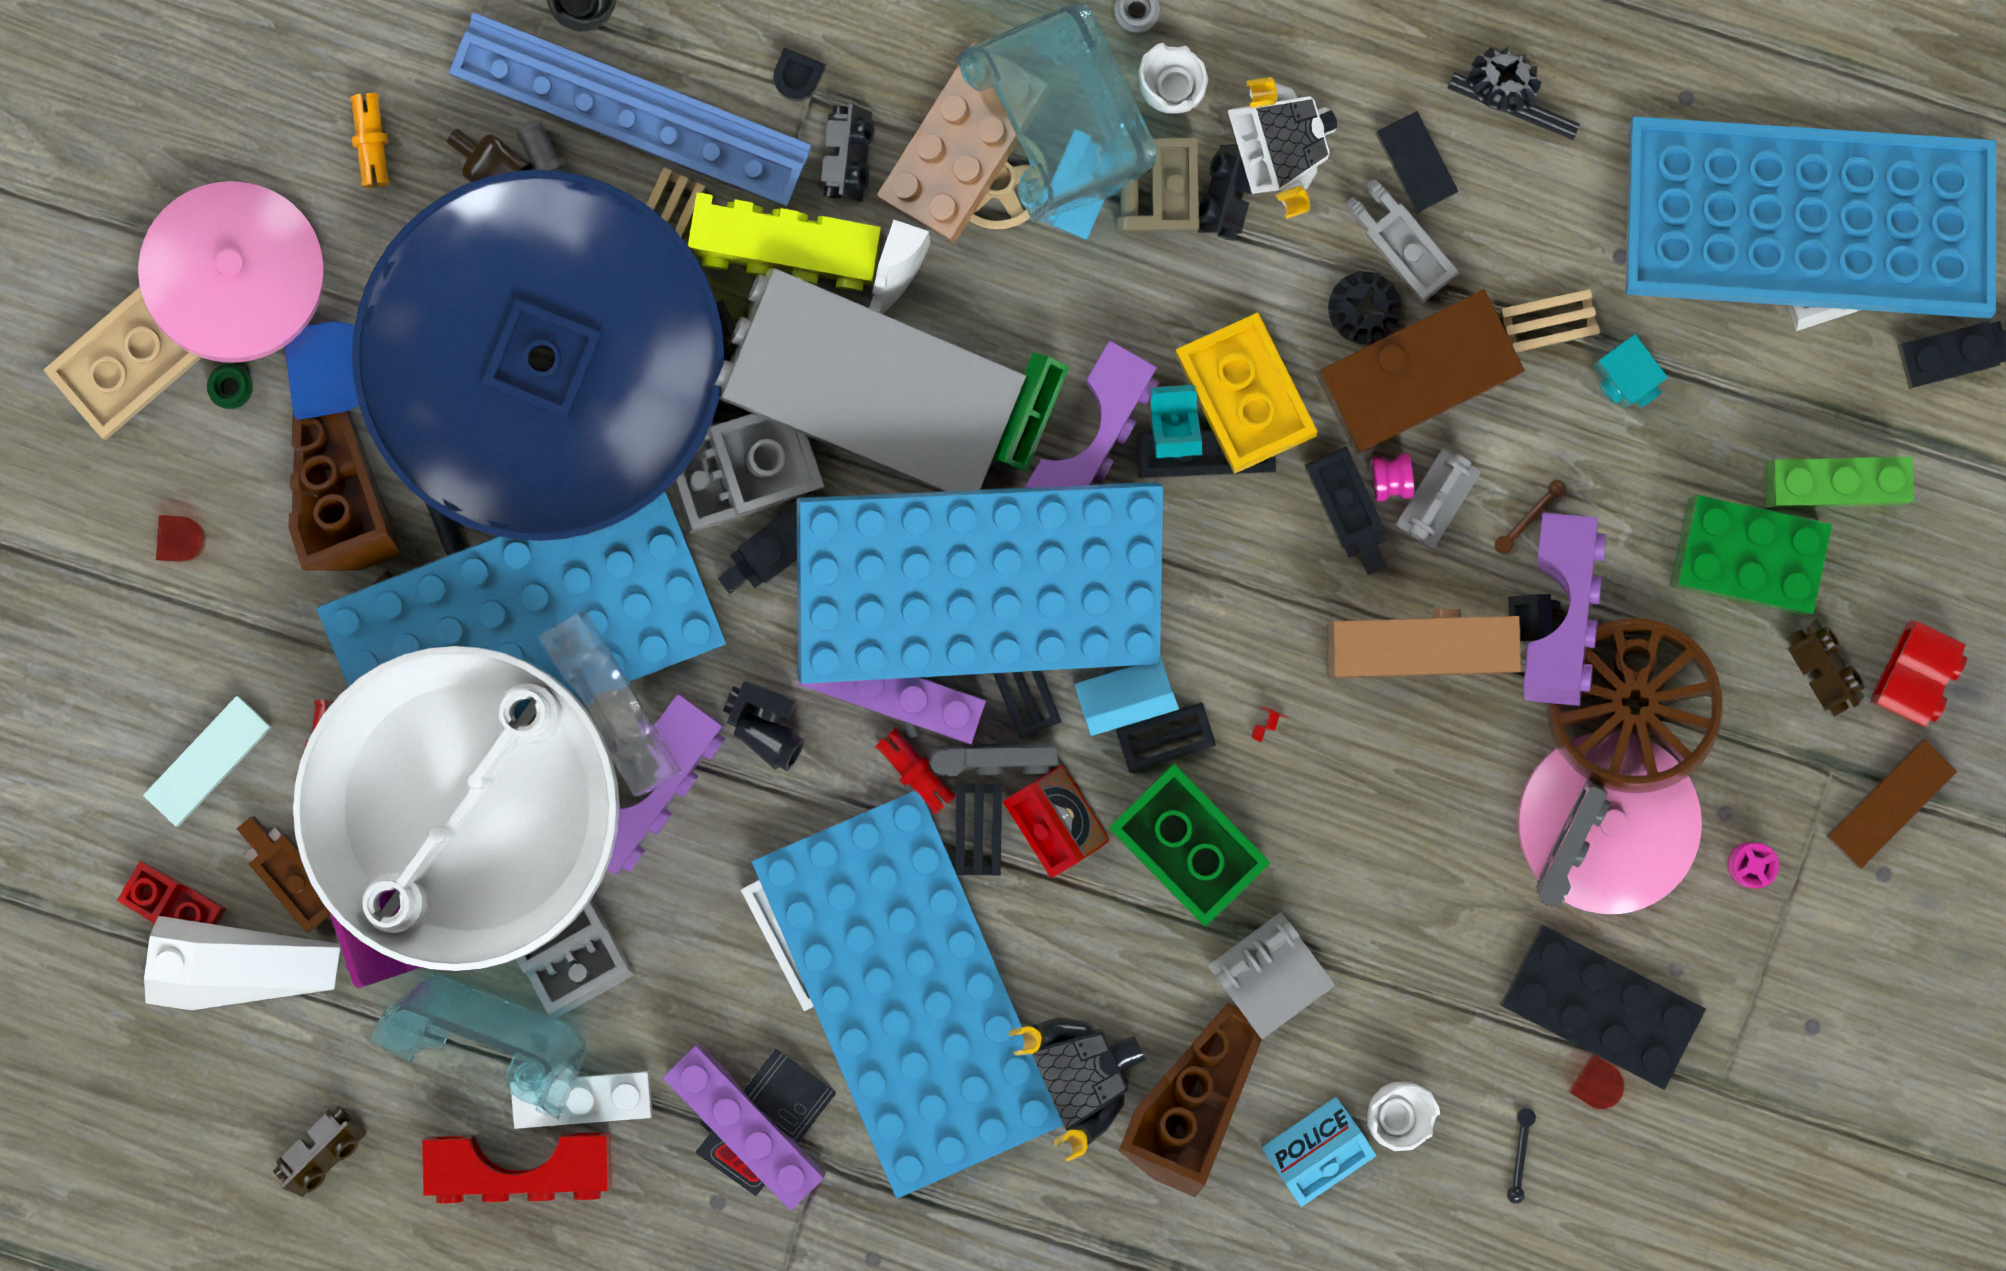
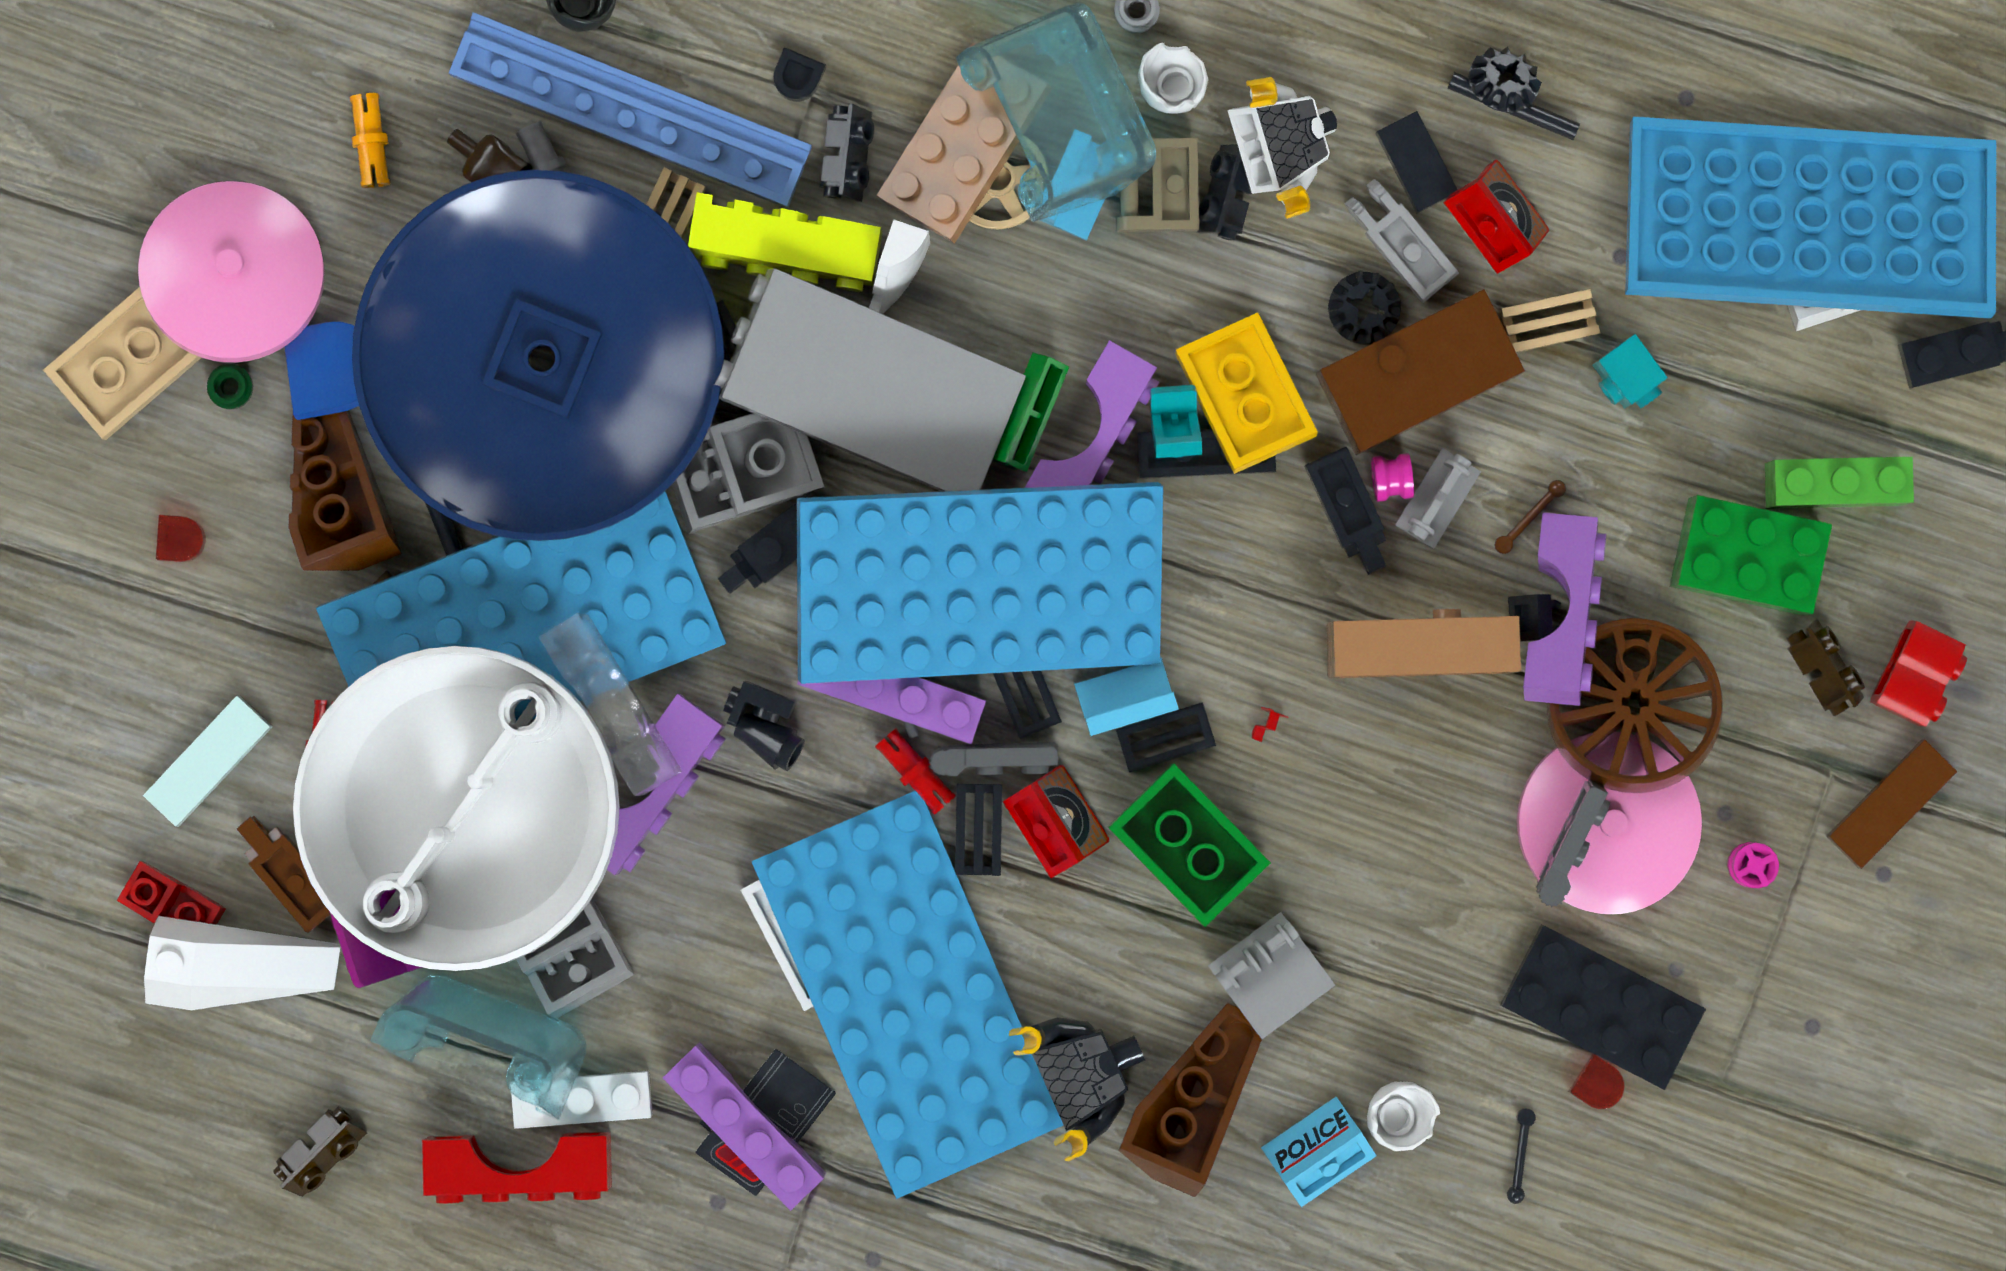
(1497, 217): none -> red panel

